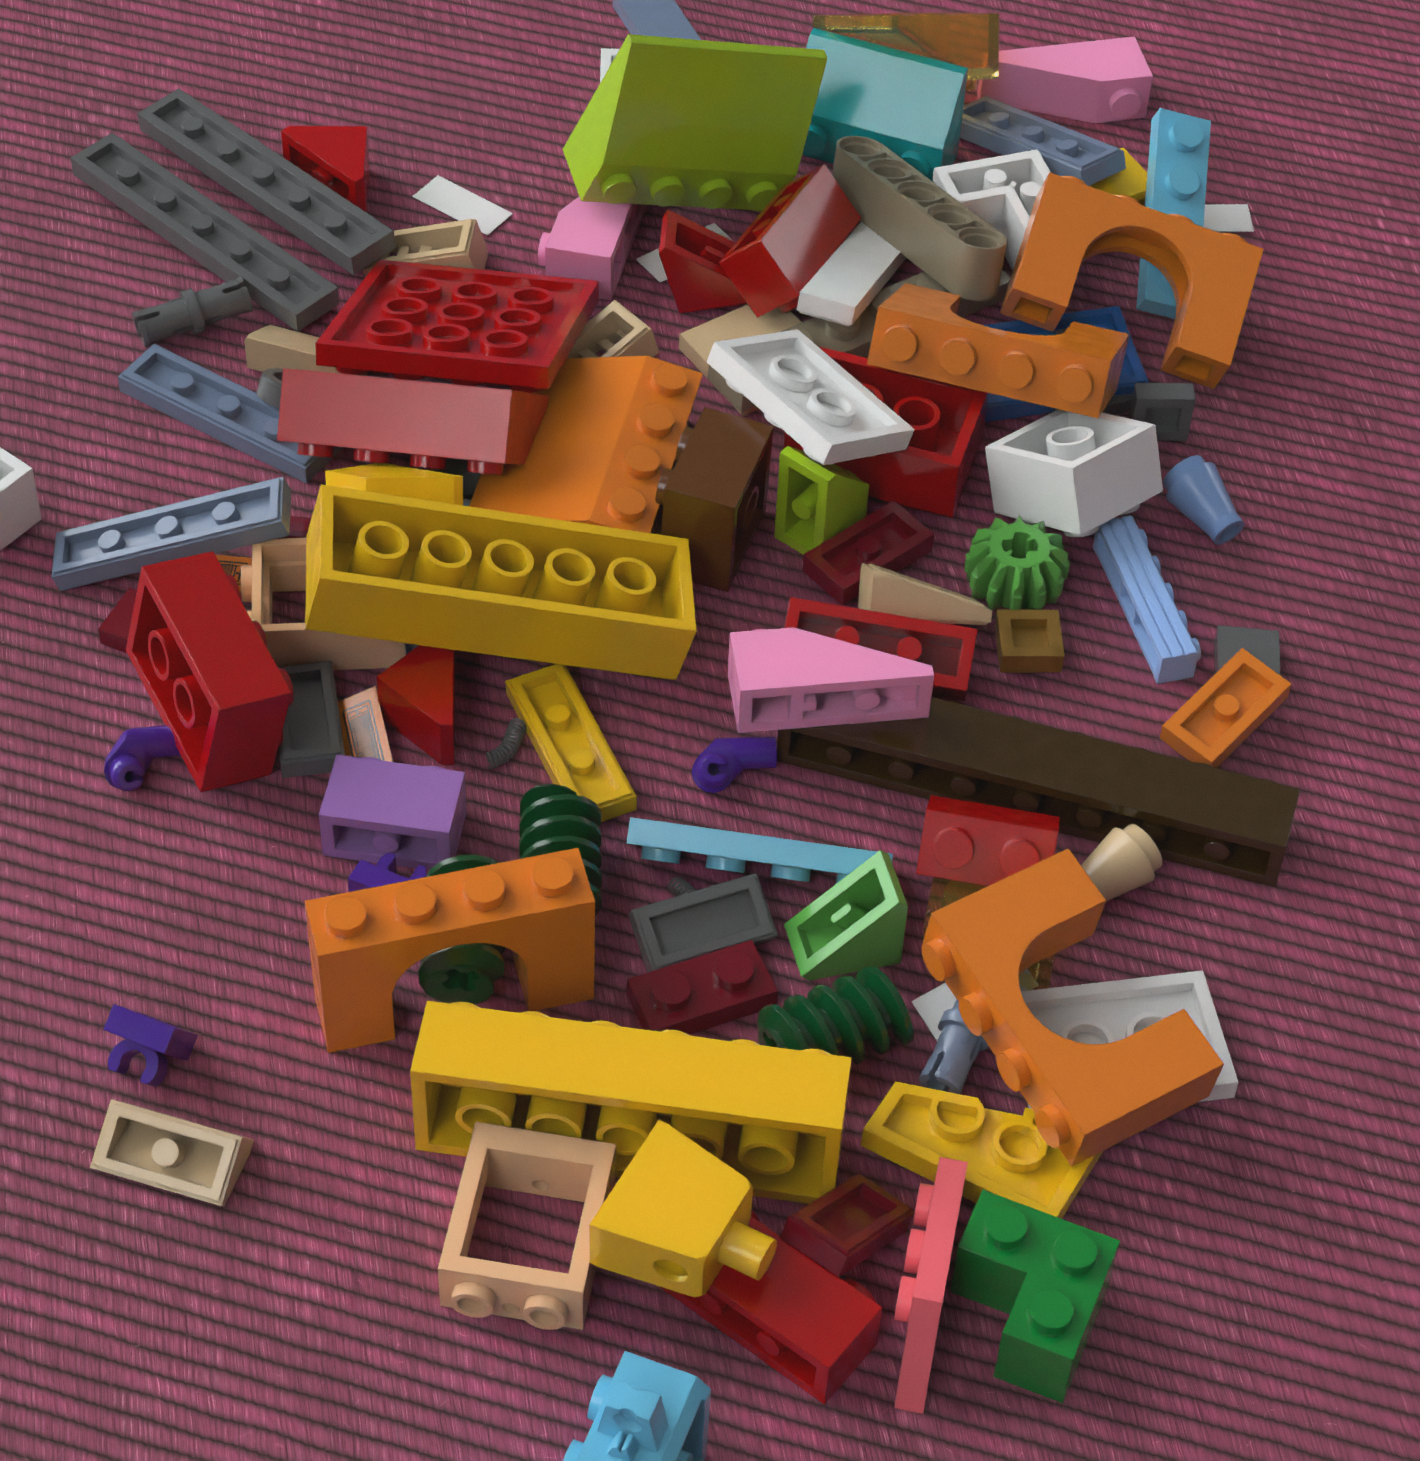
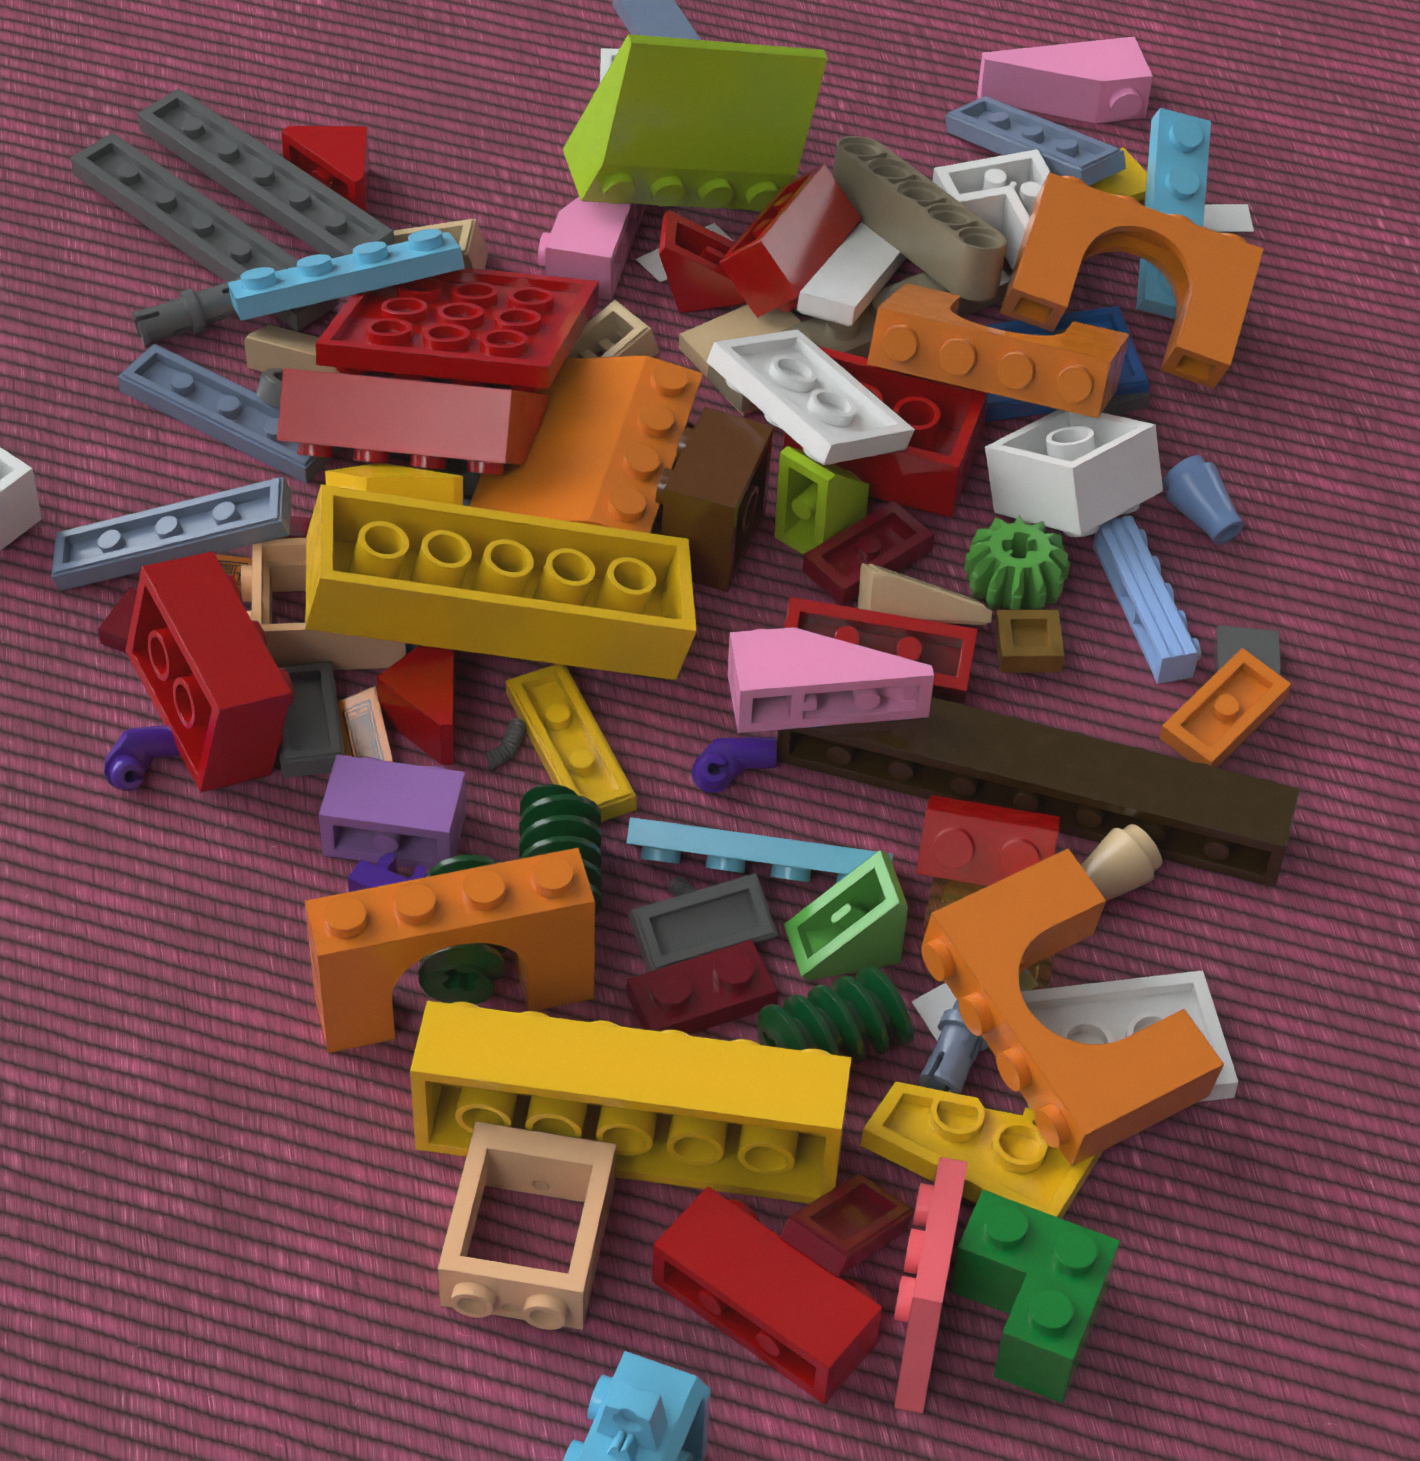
(146, 1036): dark purple tile -> none
(170, 1152): tan slope -> none
(324, 279): none -> medium azure plate
(462, 204): white sticker -> none
(678, 1218): yellow torso -> none
(886, 96): teal slope -> none
(954, 38): clear yellow slope -> none
(1166, 406): dark grey plate -> none

